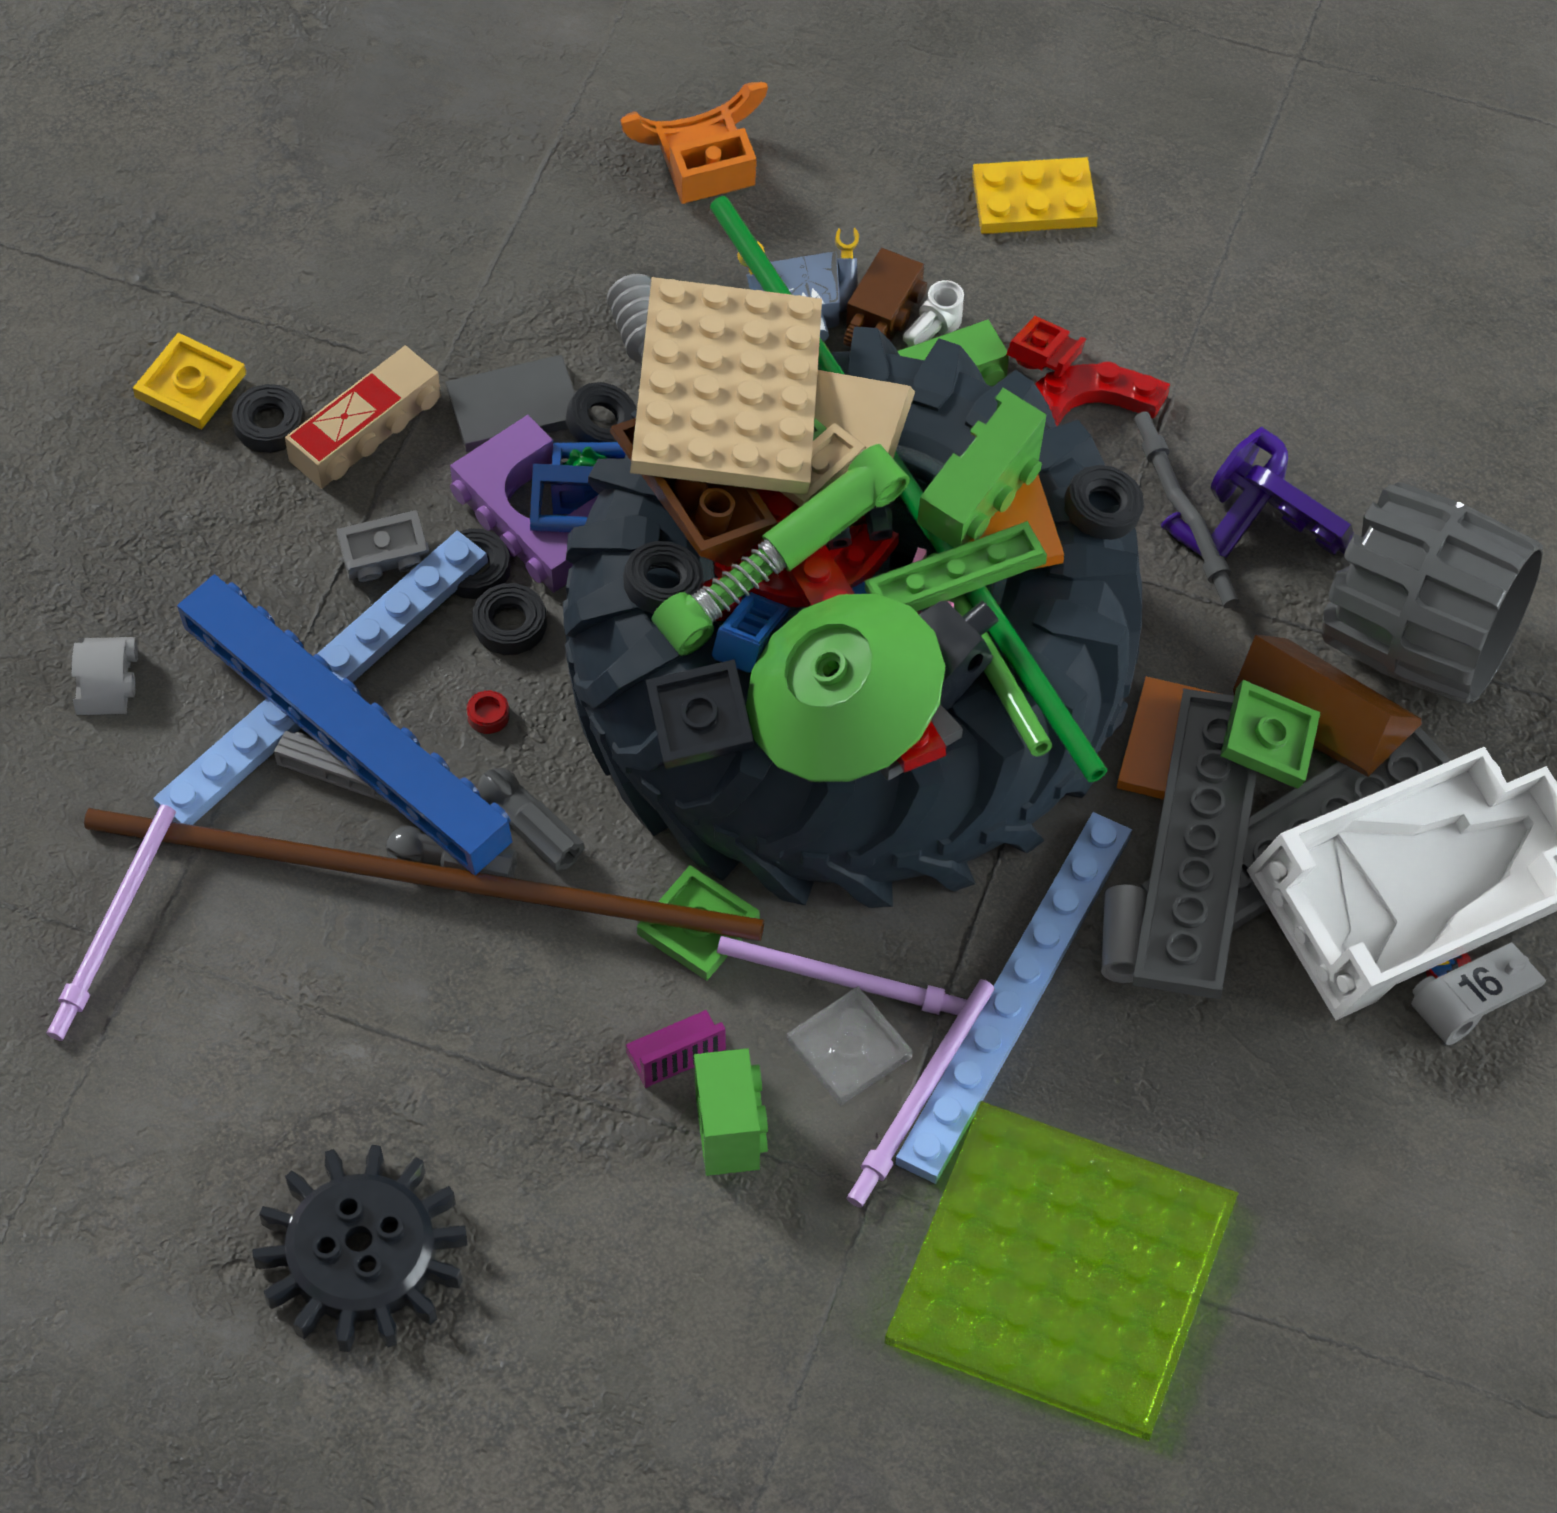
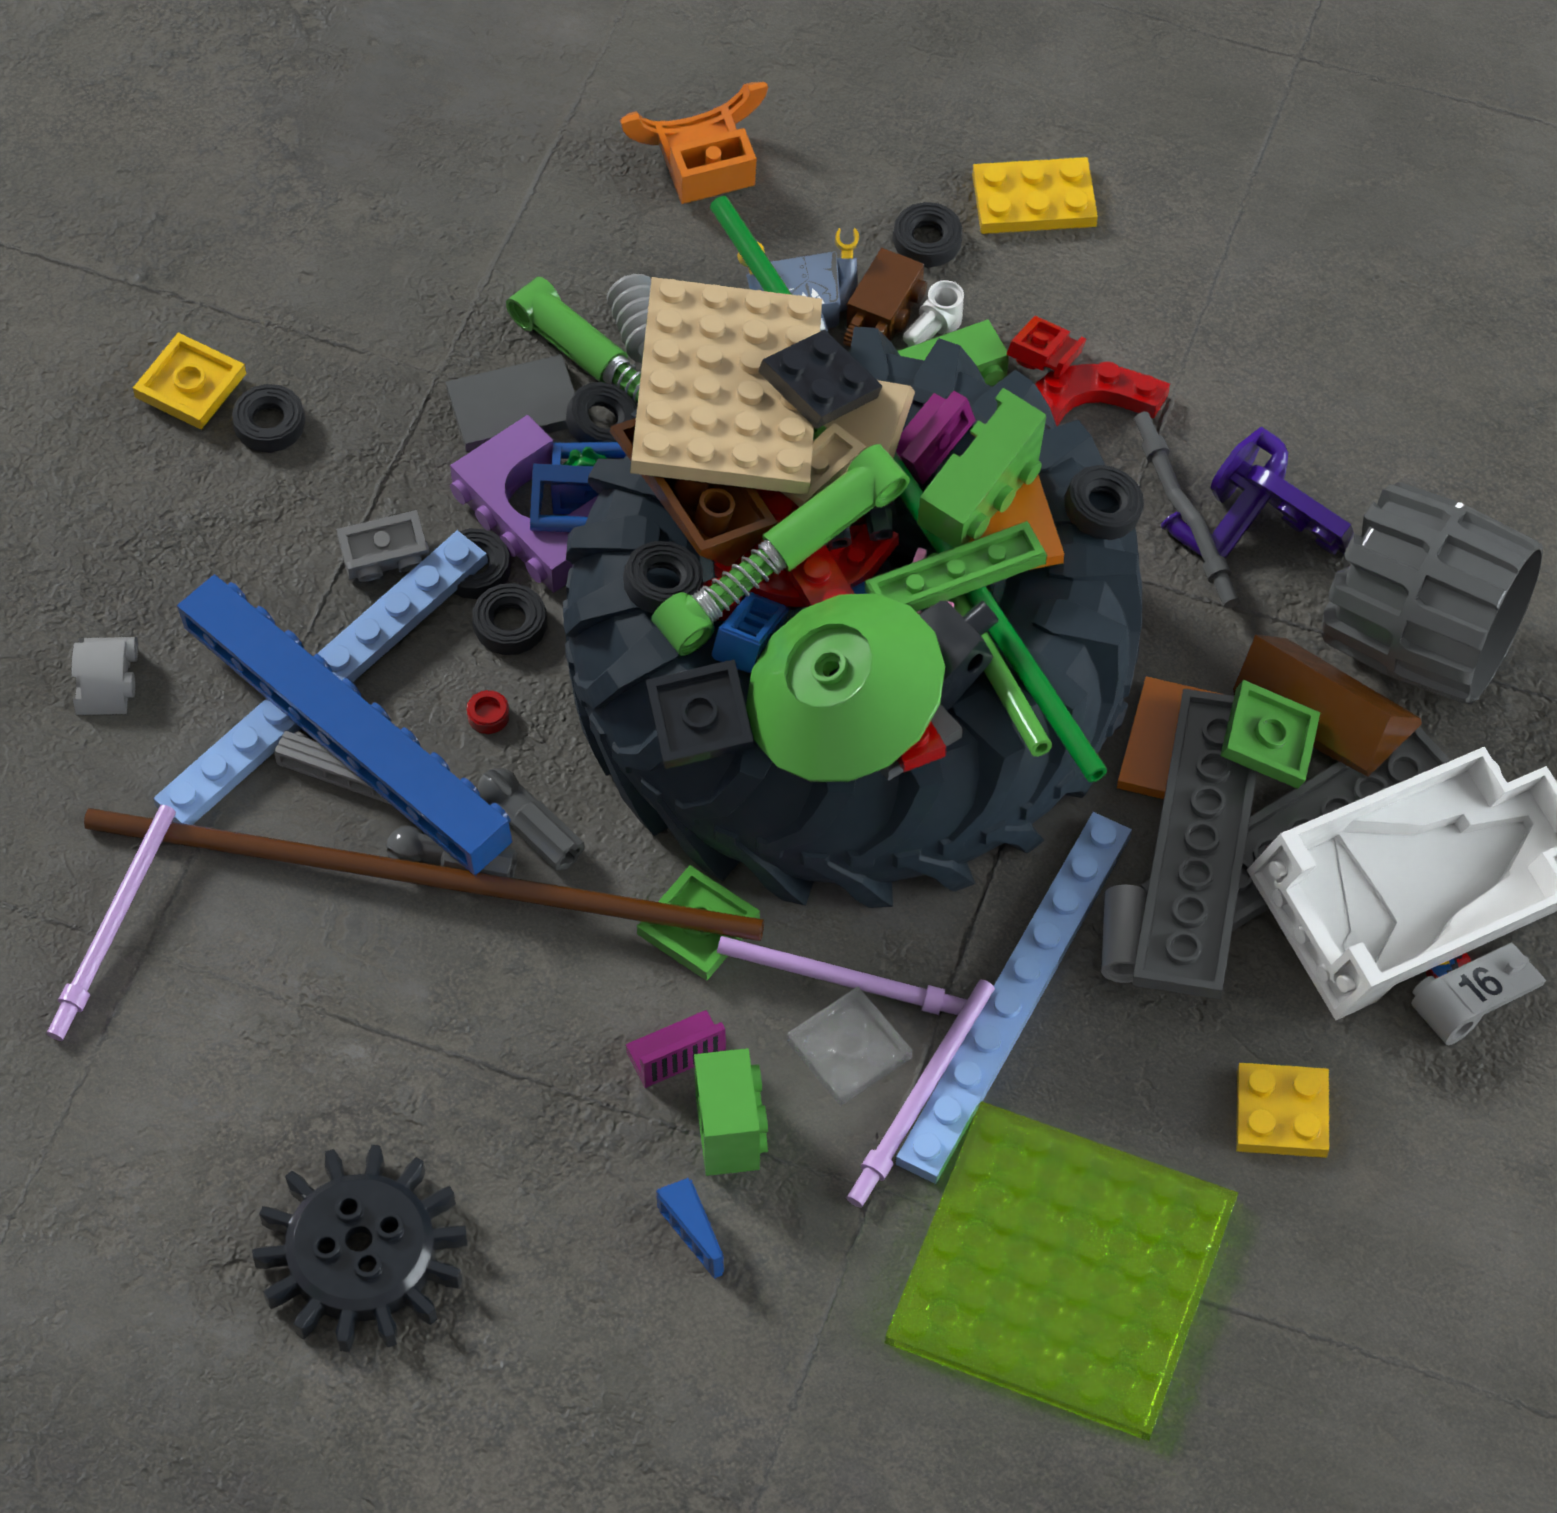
(363, 417): tan brick -> none
(541, 309): none -> bright green piece
(686, 1215): none -> blue slope
(820, 378): none -> black plate
(928, 215): none -> black tyre
(934, 434): none -> magenta panel
(1282, 1110): none -> yellow plate

